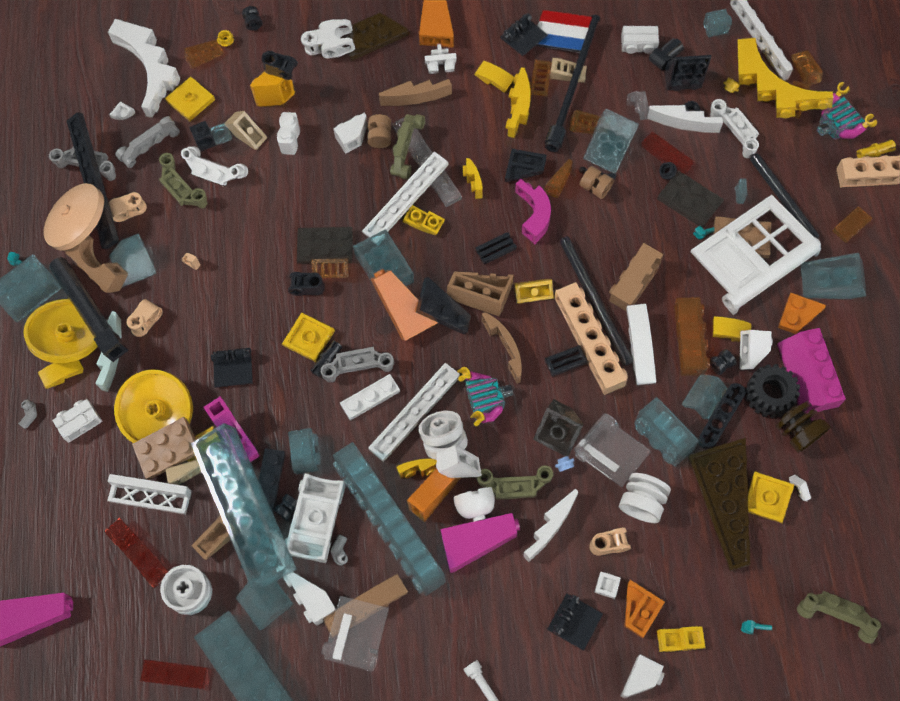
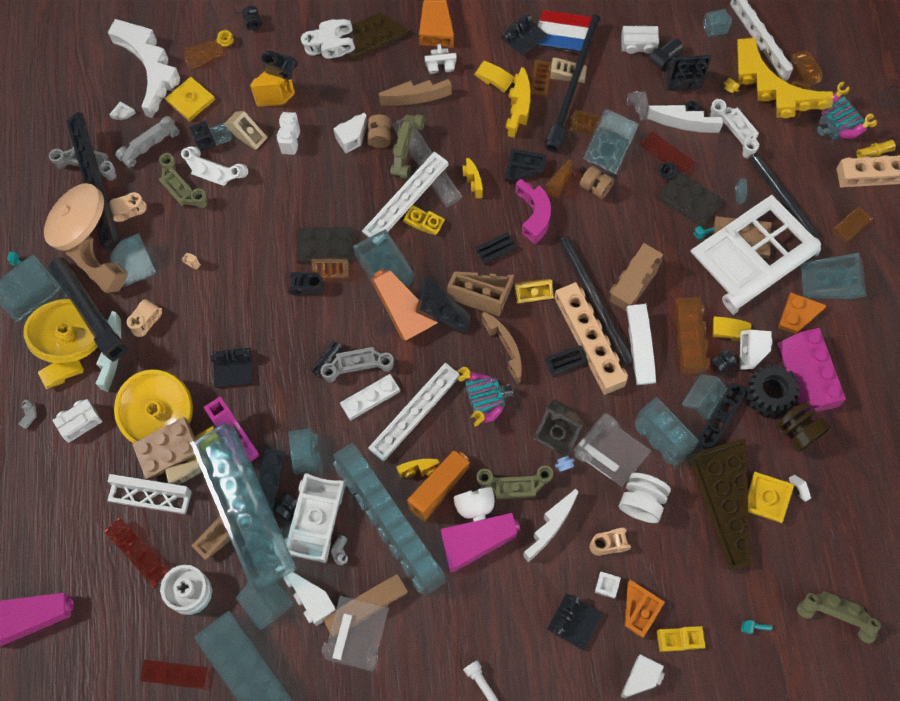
(308, 337): yellow plate -> none
(441, 432): white wheel -> none
(458, 463): white slope -> none

